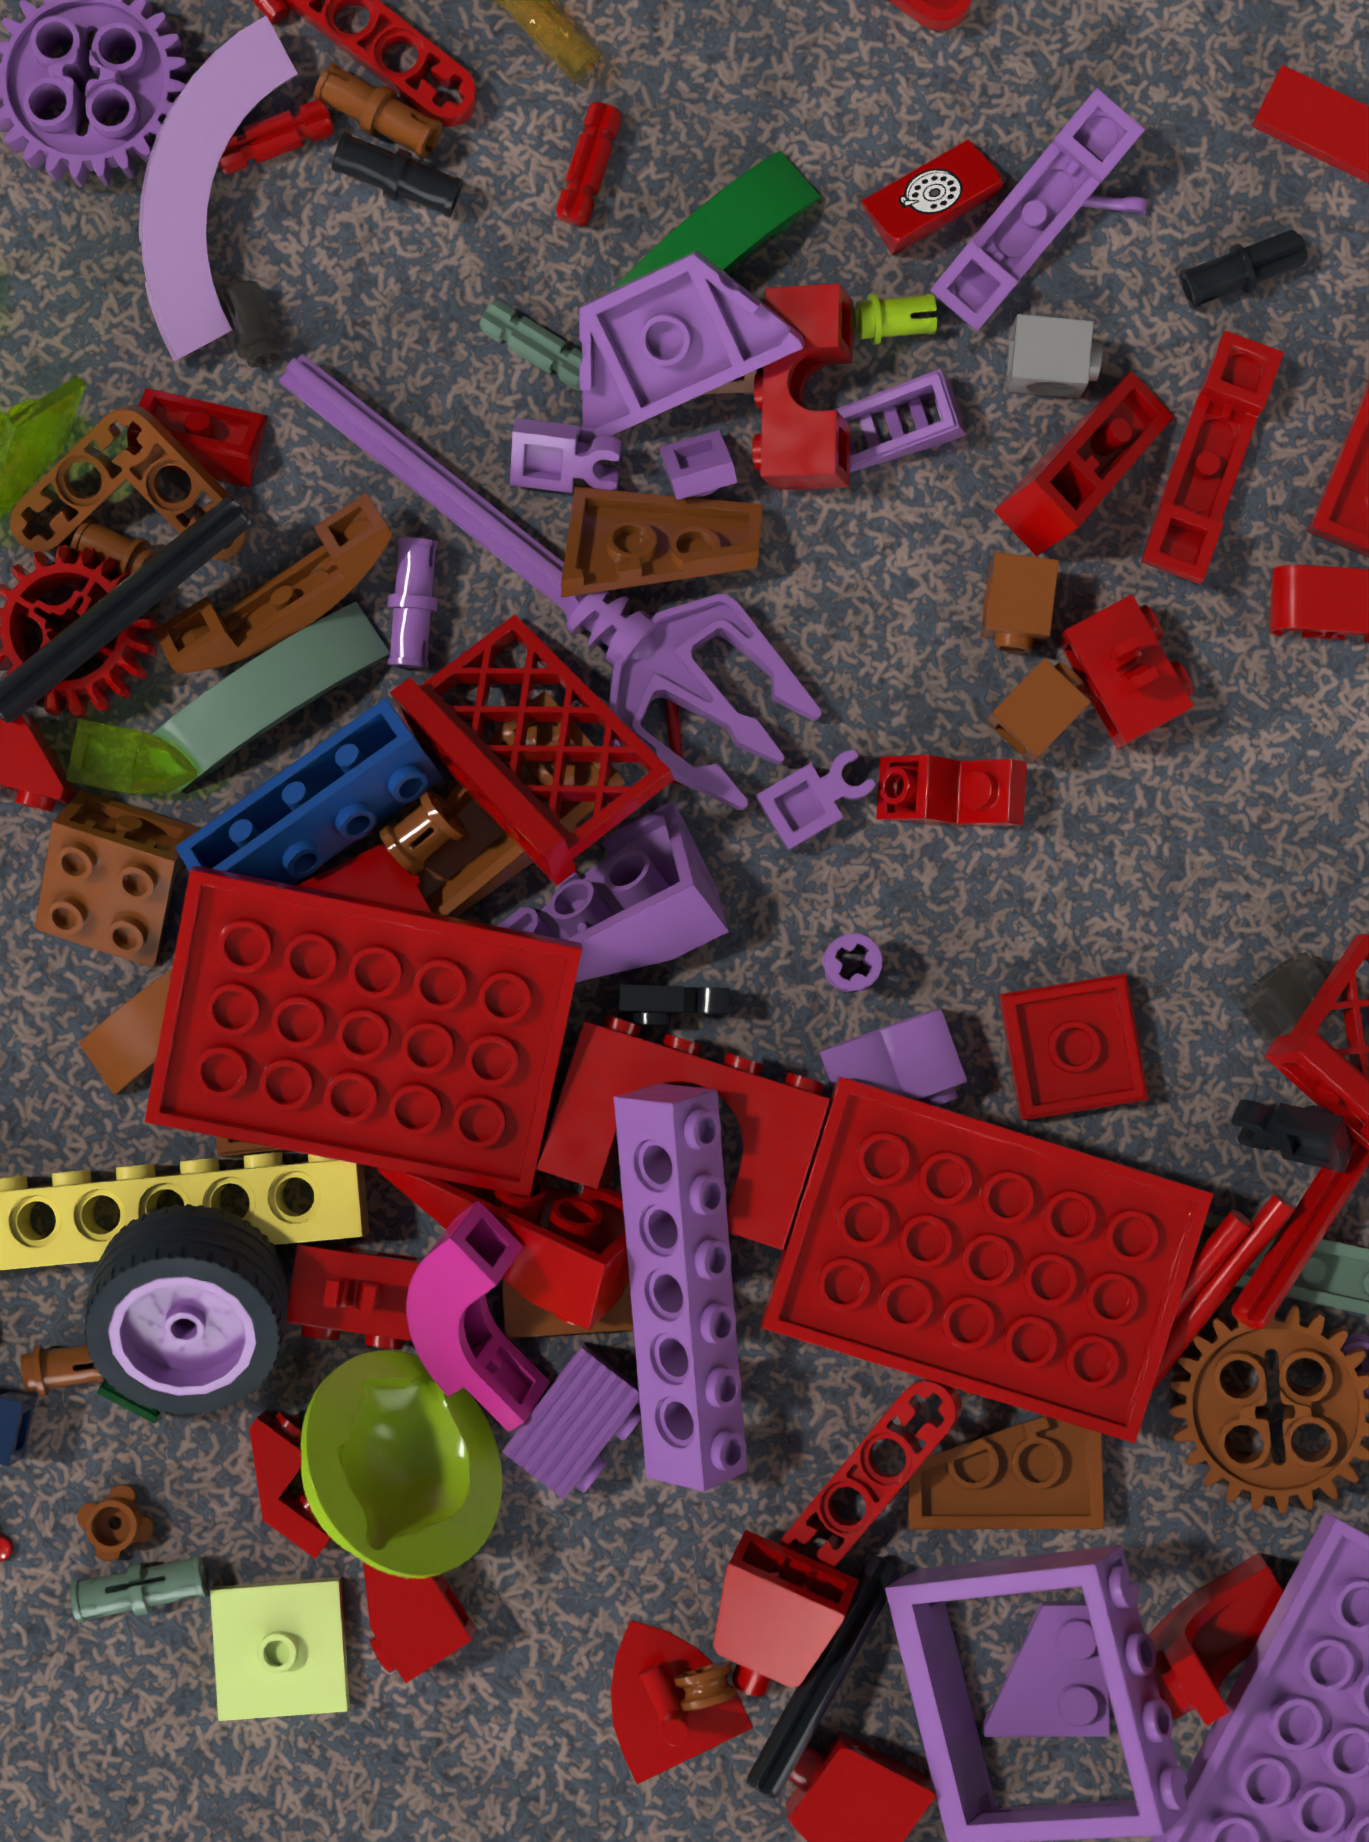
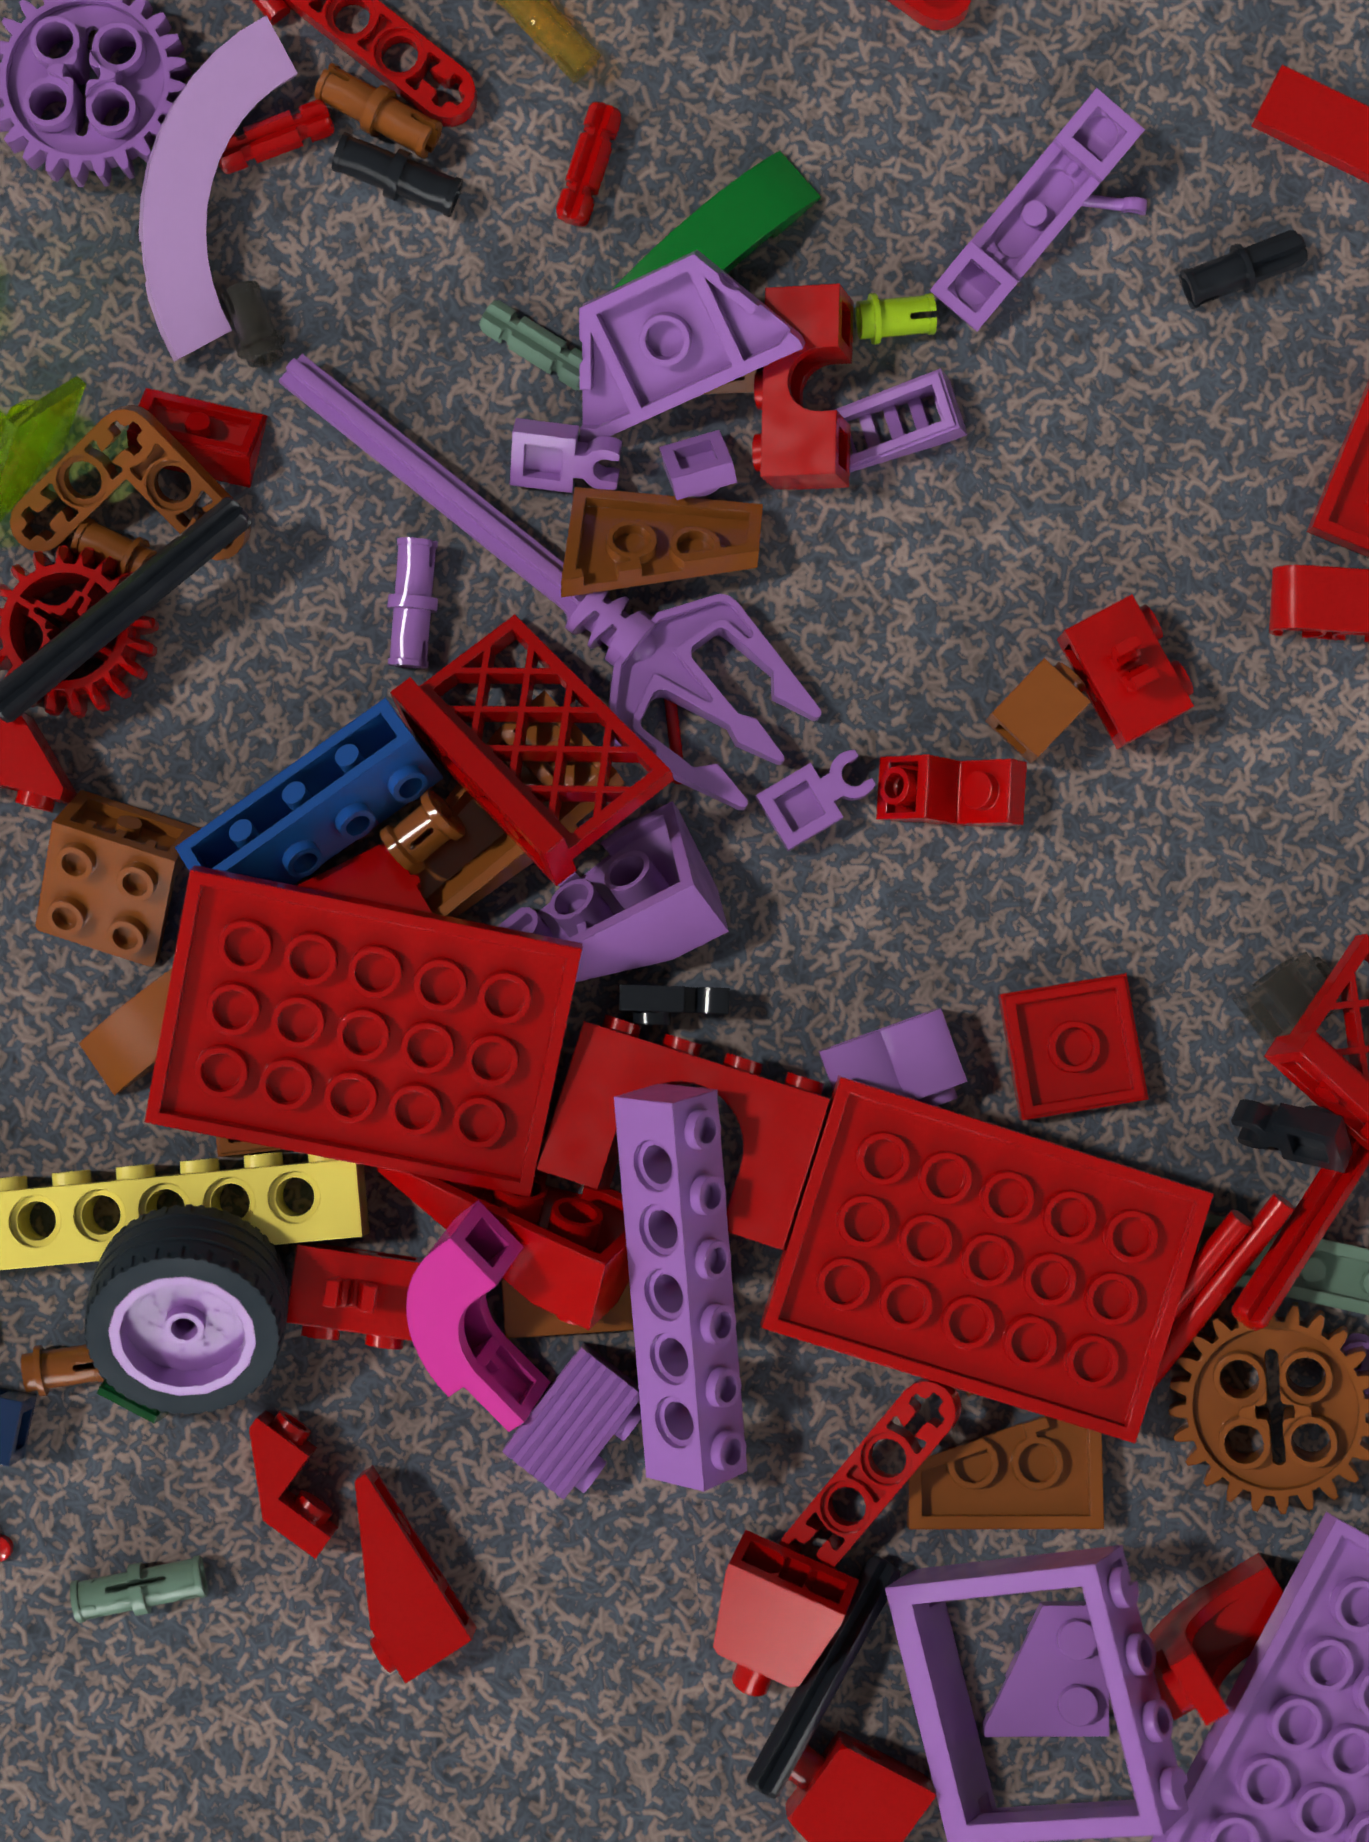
(96, 1521): dark orange plate -> none
(125, 760): clear neon green plate -> none
(273, 688): sand green slope -> none
(279, 1649): yellowish green plate -> none
(286, 603): dark orange slope -> none
(400, 1466): lime piece -> none
(648, 1705): red shield -> none
(706, 1686): dark orange bush -> none
(871, 959): medium lavender bush -> none
(932, 196): red slope -> none
(1018, 601): dark orange brick -> none
(1052, 356): light grey brick -> none
(1084, 465): red slope -> none
(1210, 457): red slope -> none

